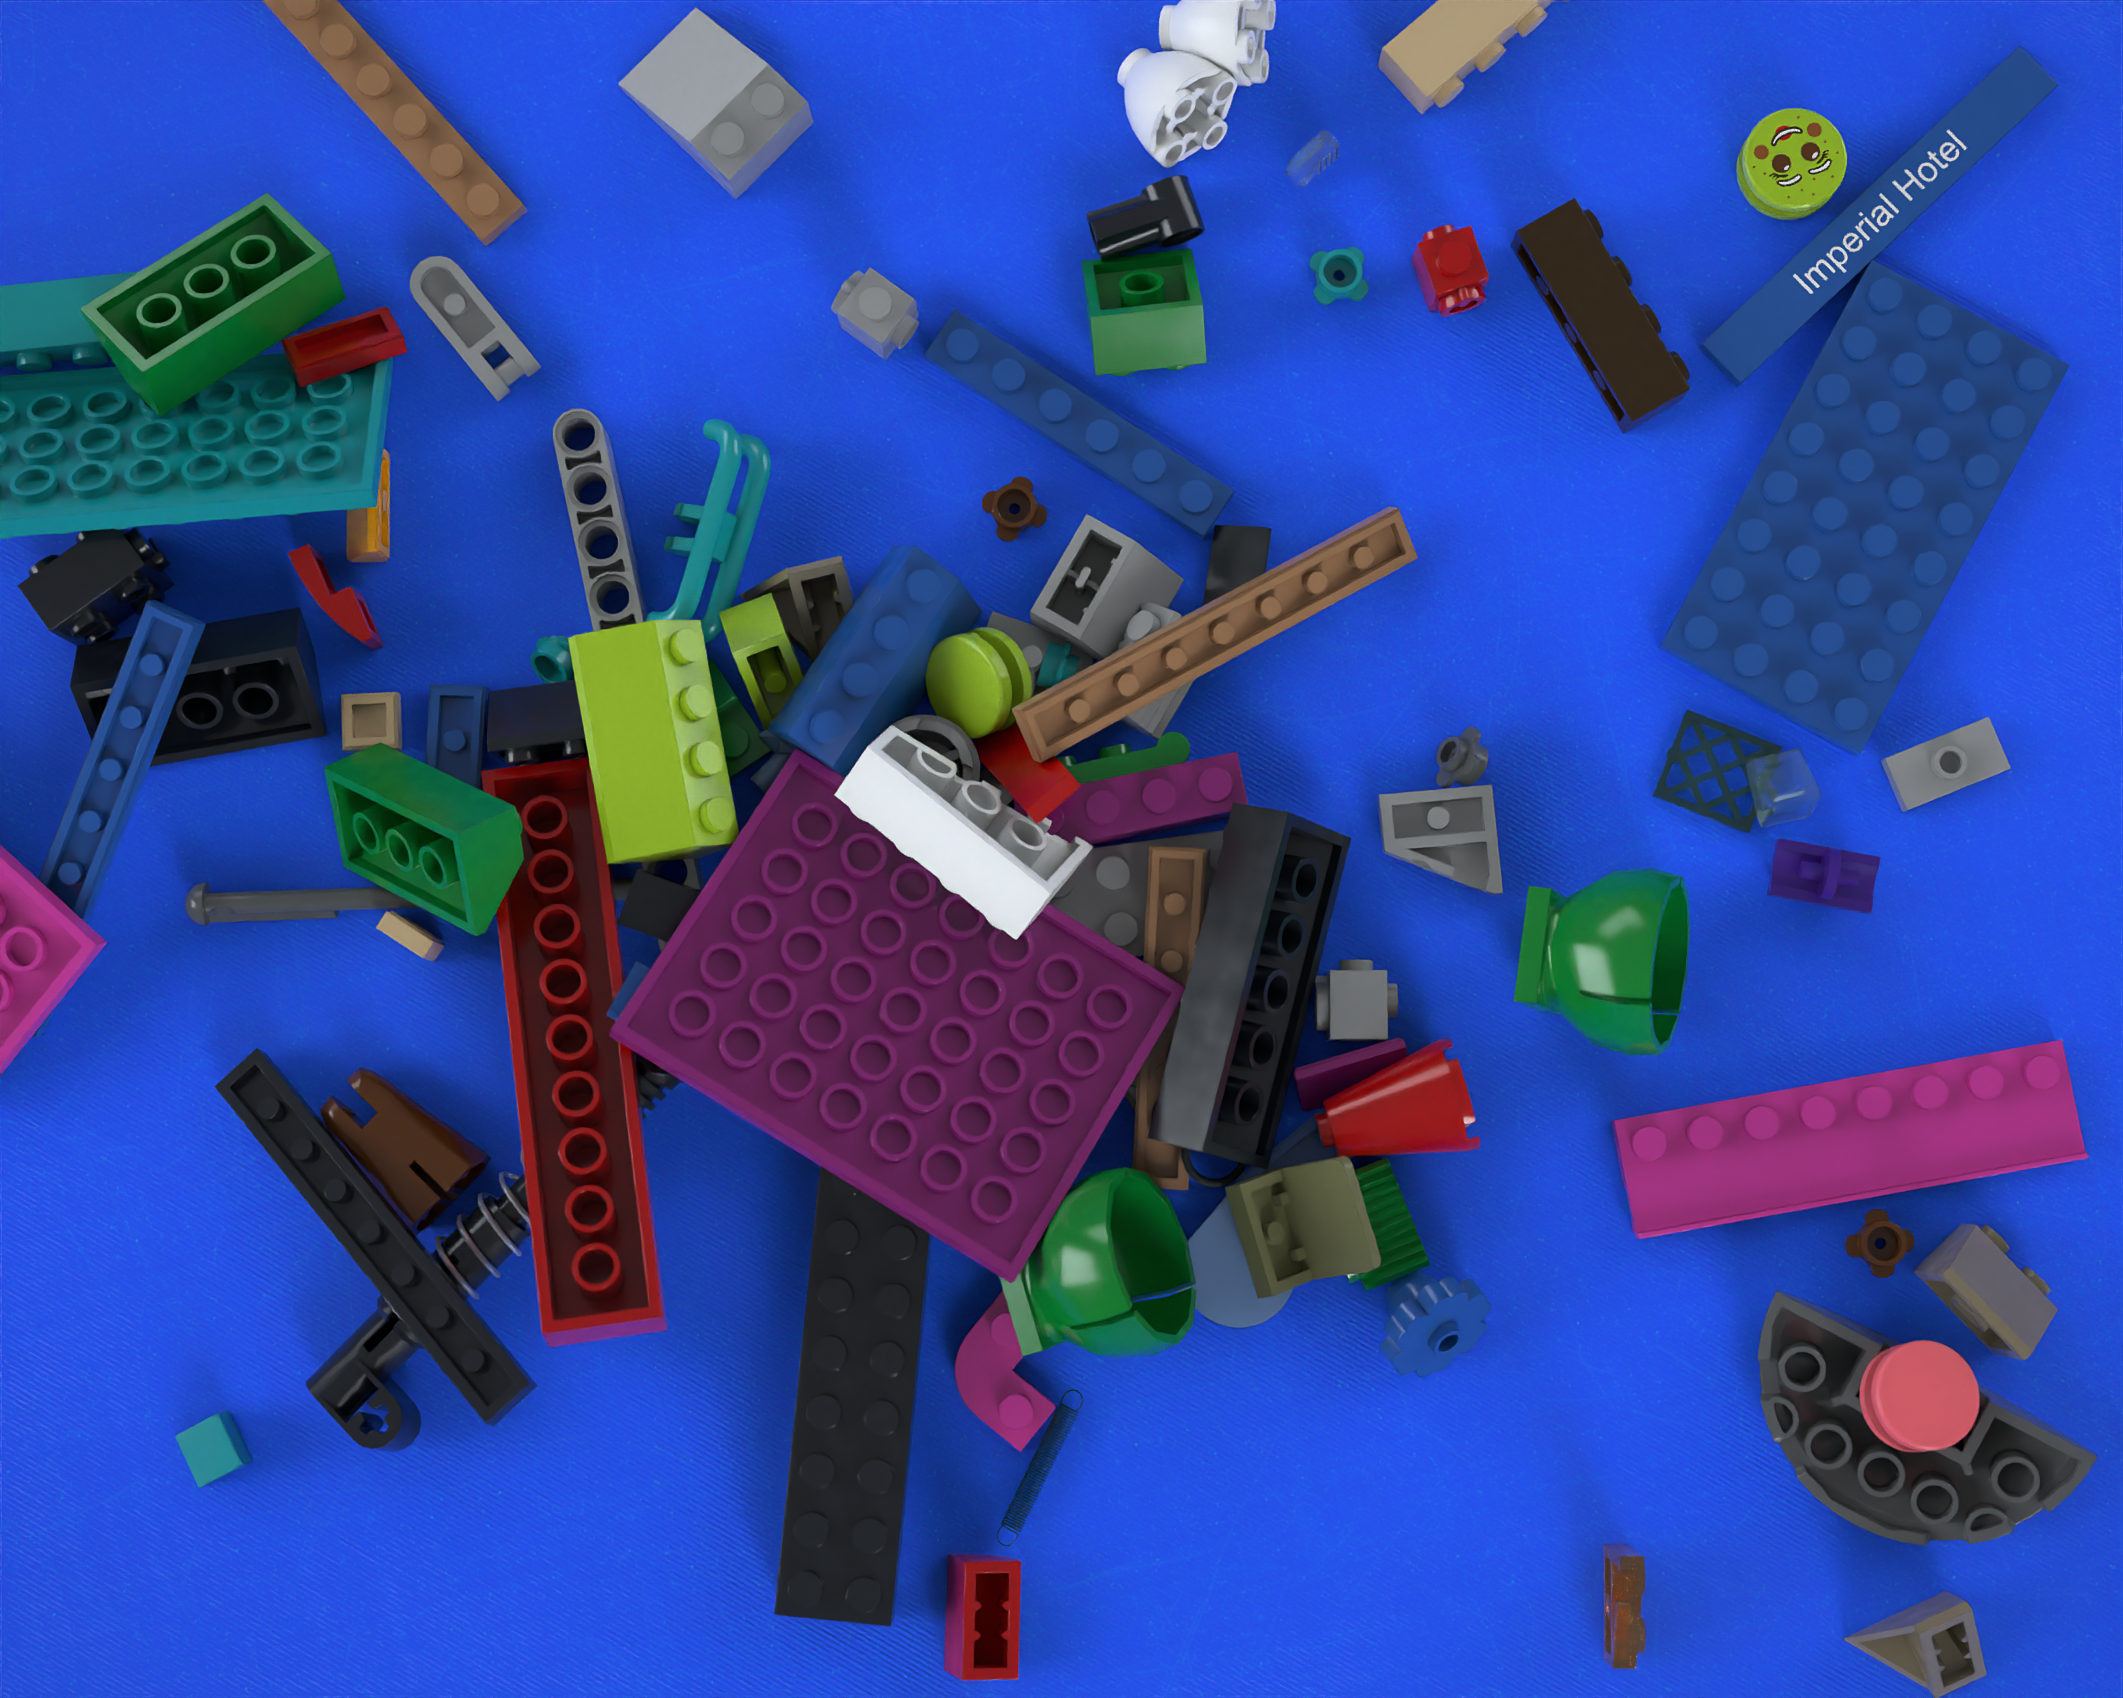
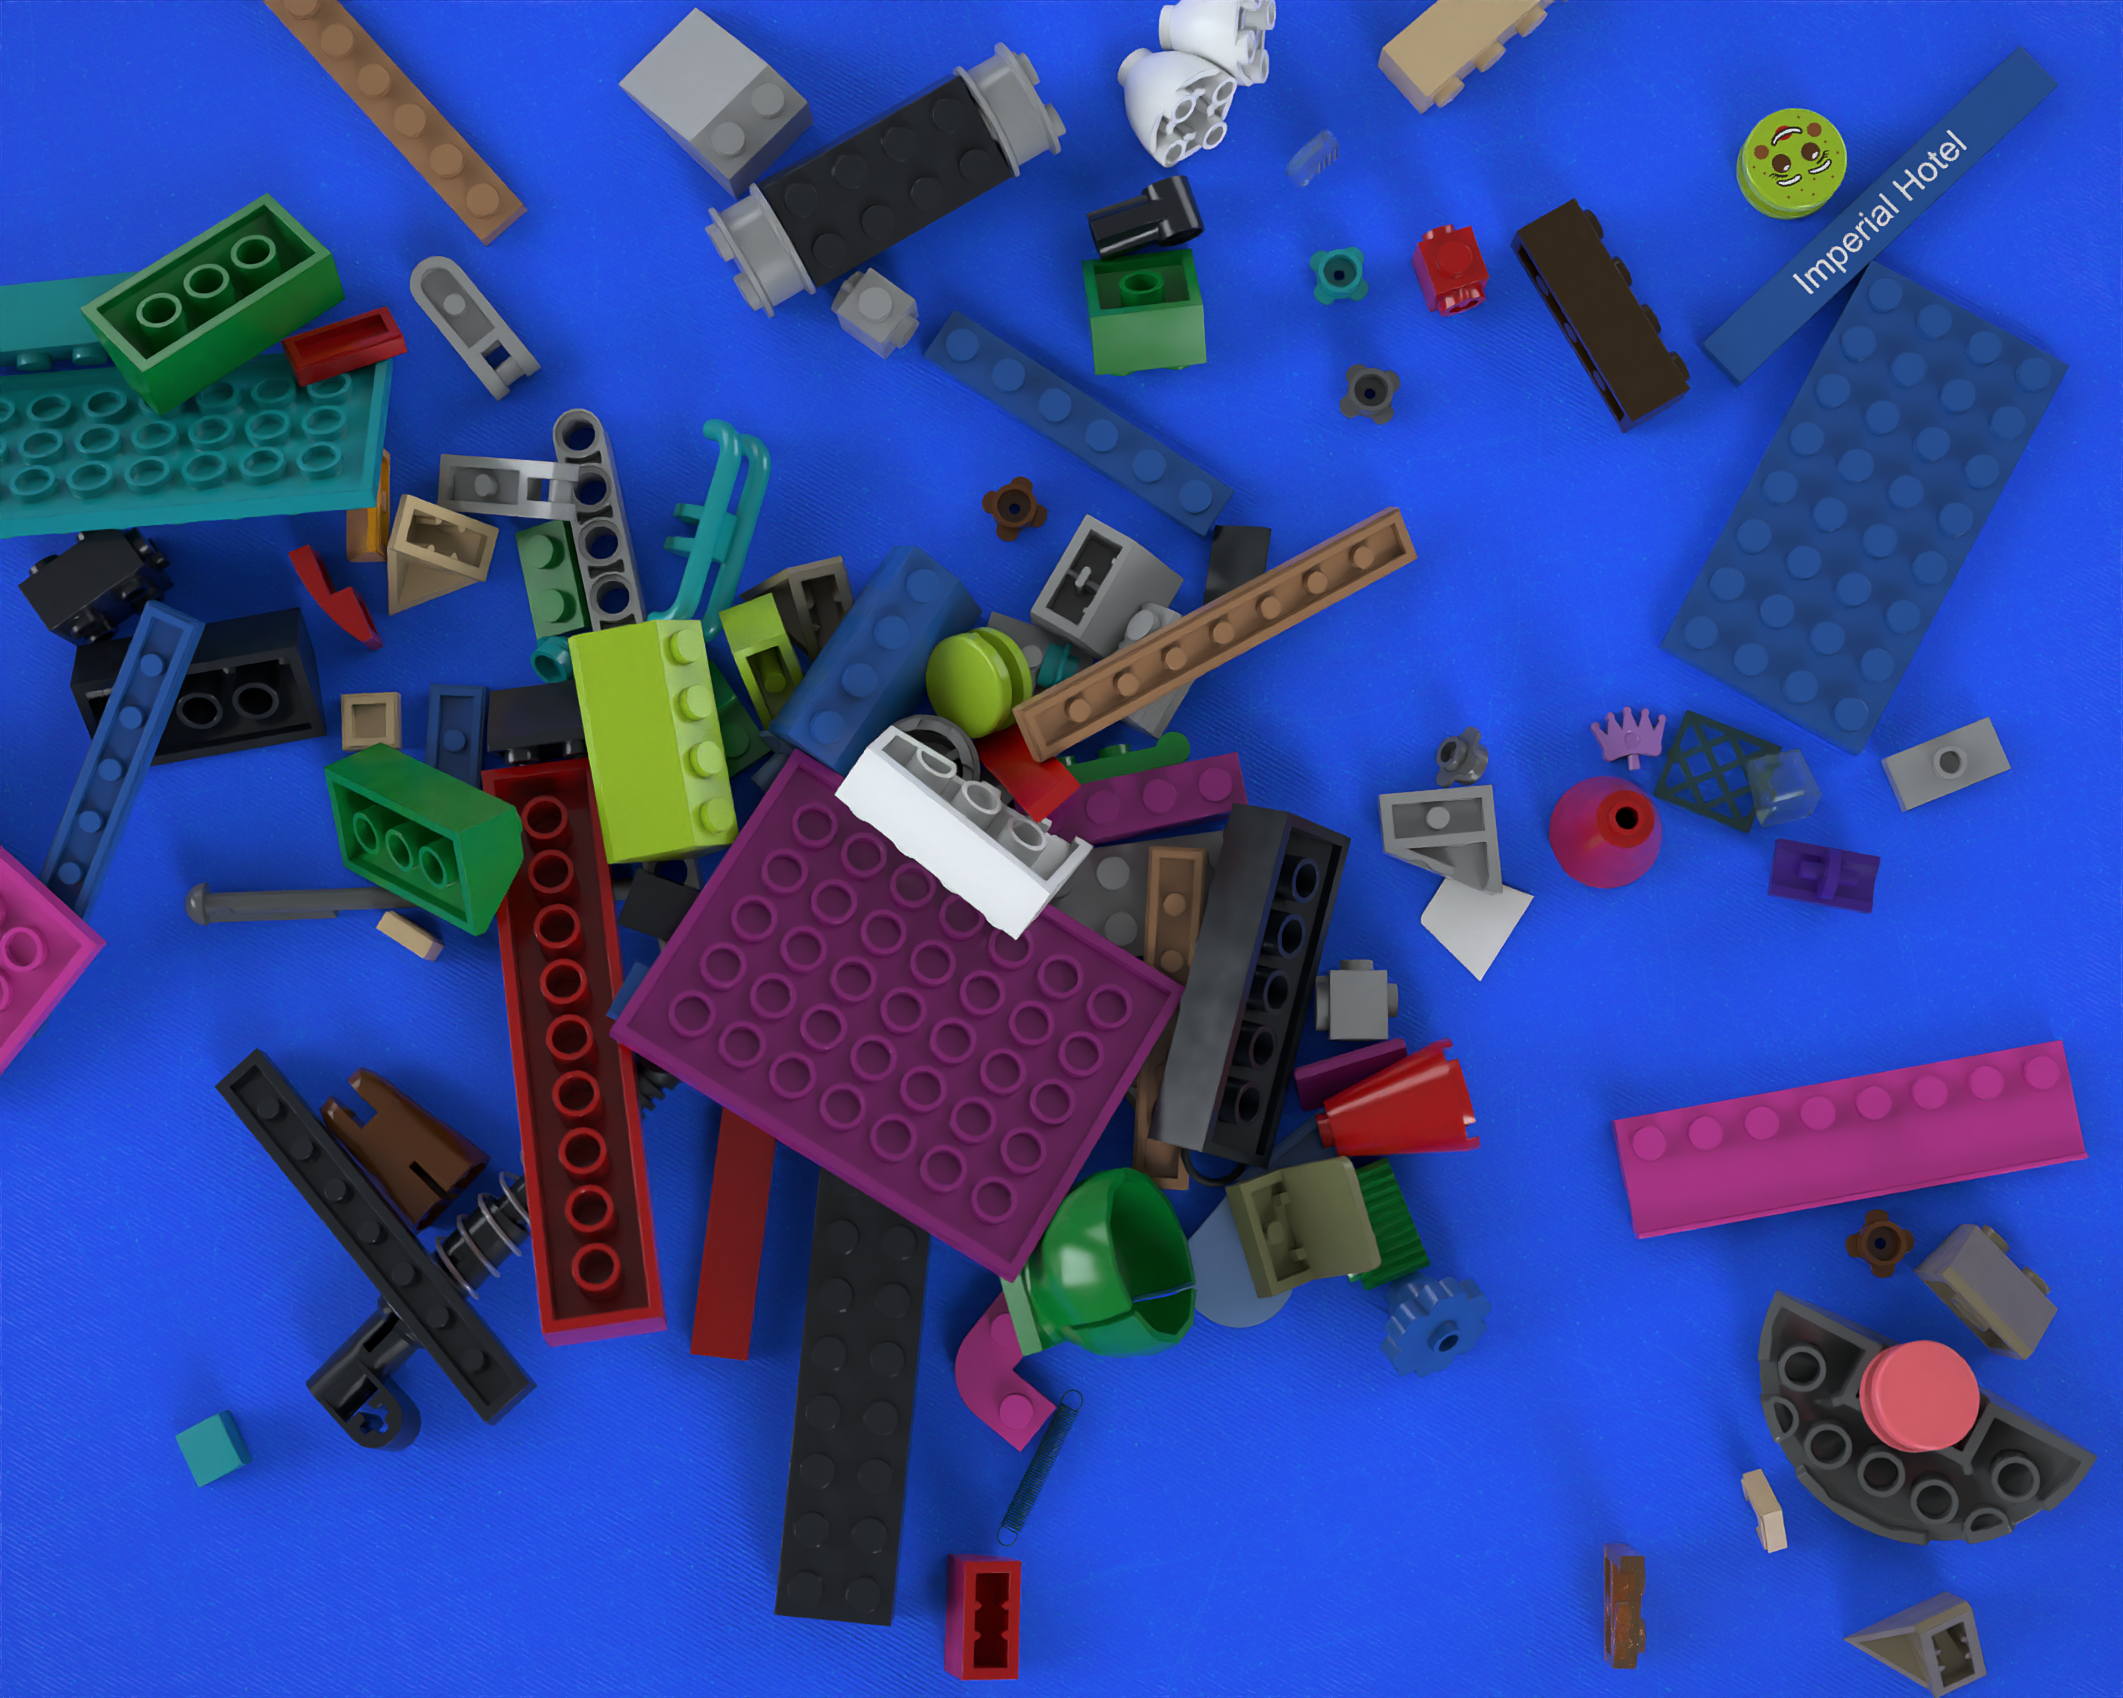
(434, 553): none -> tan slope
(506, 486): none -> light grey plate
(553, 579): none -> green plate
(734, 1239): none -> red tile
(885, 179): none -> black brick
(1373, 379): none -> dark grey plate
(1473, 922): none -> white sticker
(1591, 842): none -> cone
(1609, 958): green plate -> none
(1629, 739): none -> medium lavender piece
(1768, 1511): none -> tan tile

